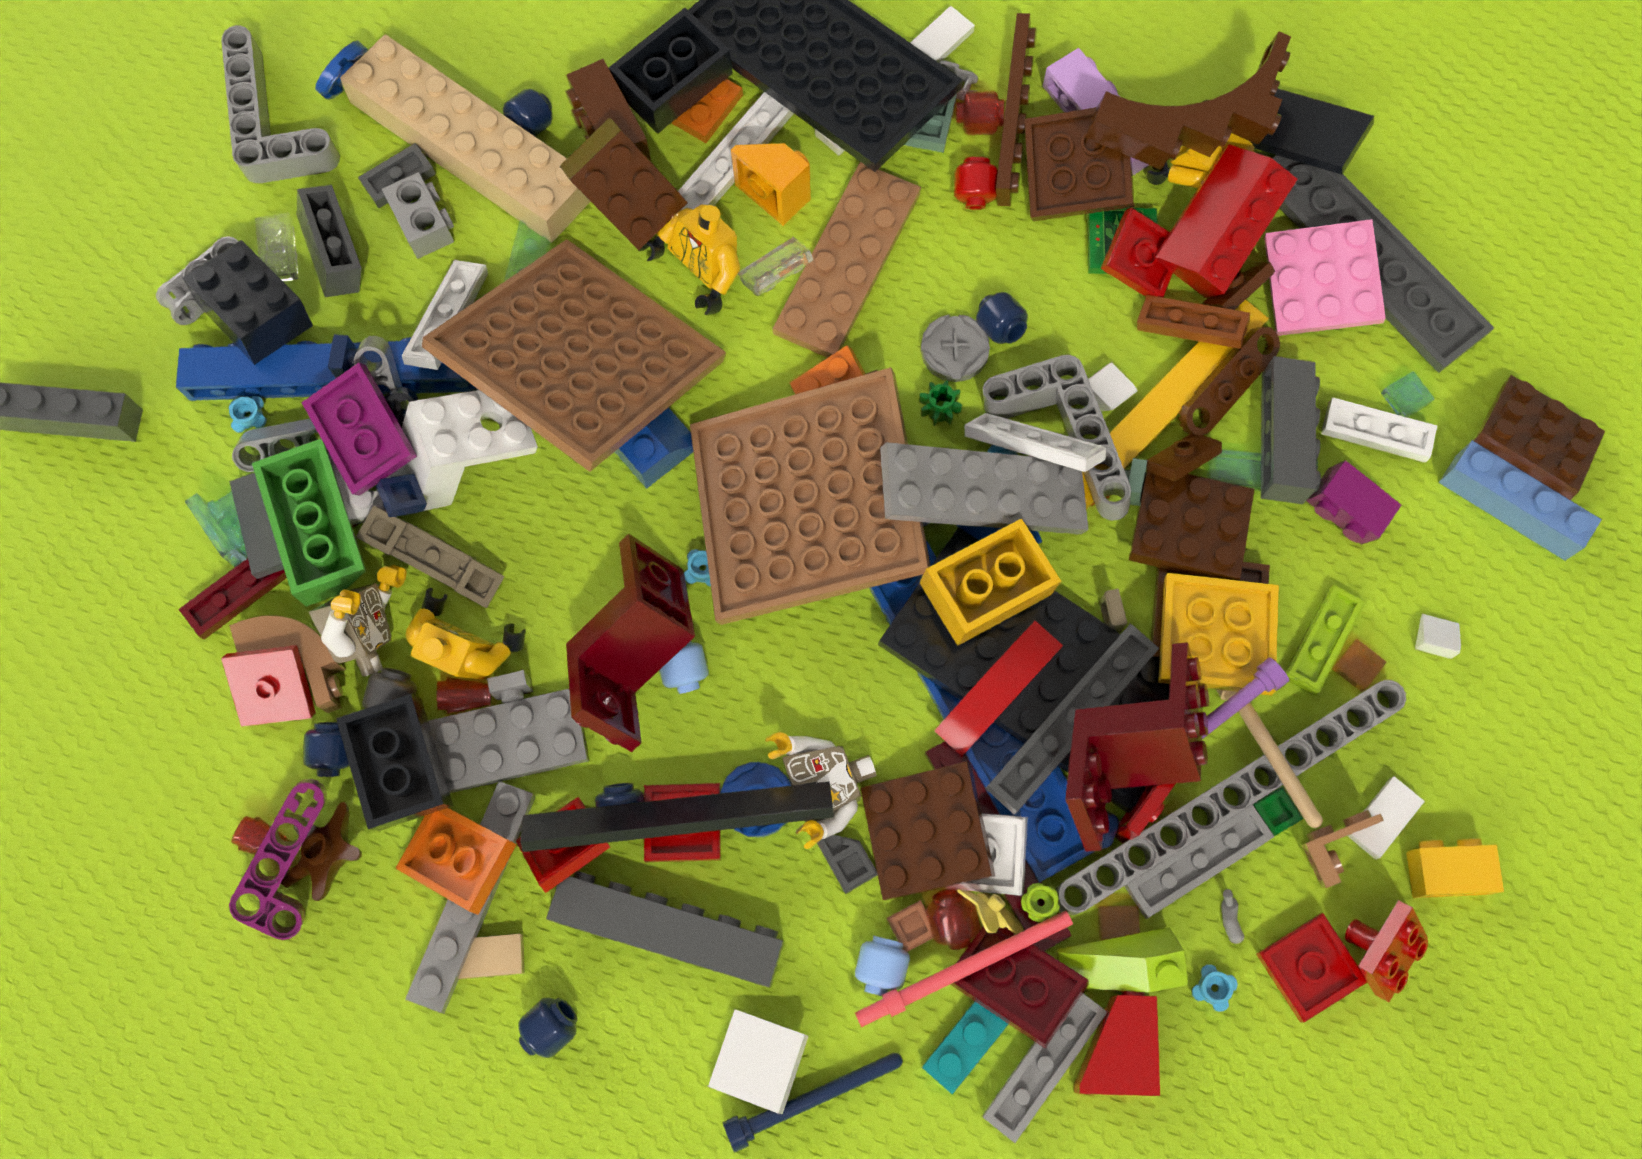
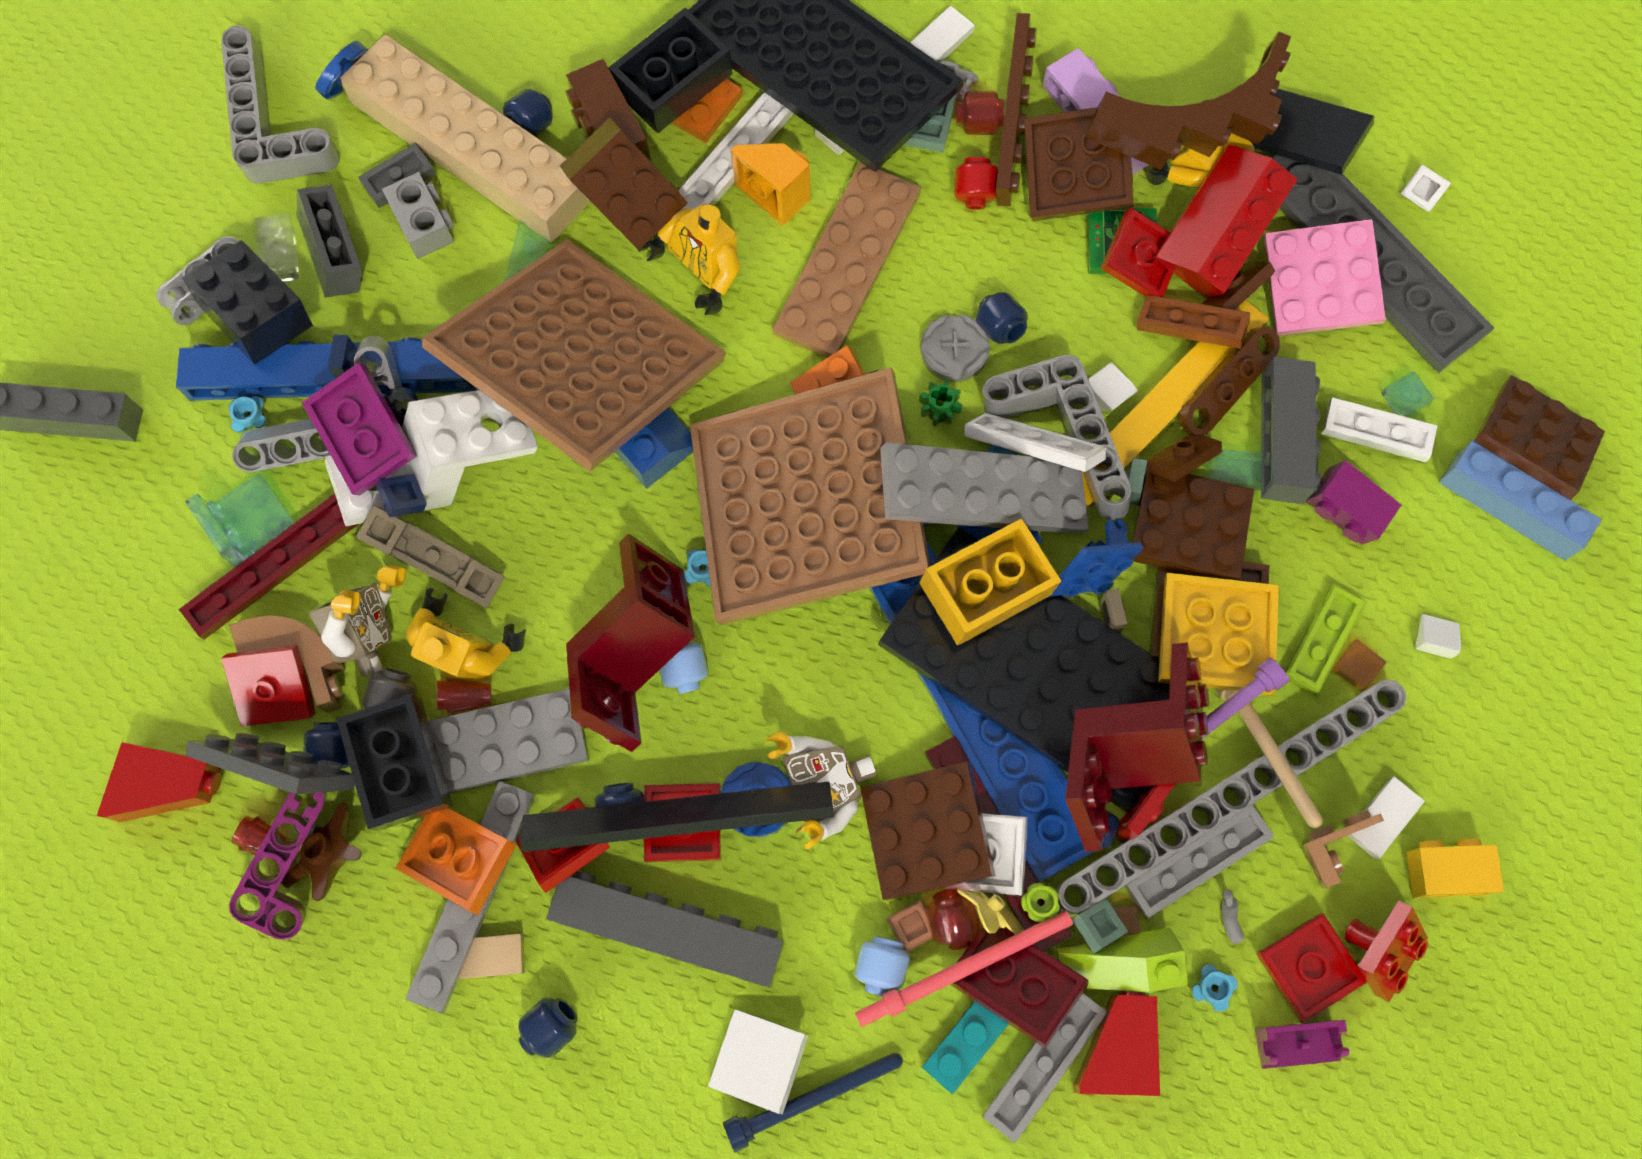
(155, 783): none -> red slope
(255, 527): dark grey tile -> none
(271, 764): none -> dark grey plate
(309, 522): bright green slope -> none
(453, 295): white tile -> none
(510, 686): light grey plate -> none
(775, 266): clear plate -> none
(847, 861): dark grey tile -> none
(998, 688): red slope -> none
(1054, 736): dark grey plate -> none
(1099, 563): none -> blue plate
(1099, 925): none -> sand green plate
(1278, 811): green tile -> none
(1301, 1043): none -> magenta hinge
(1425, 188): none -> white slope

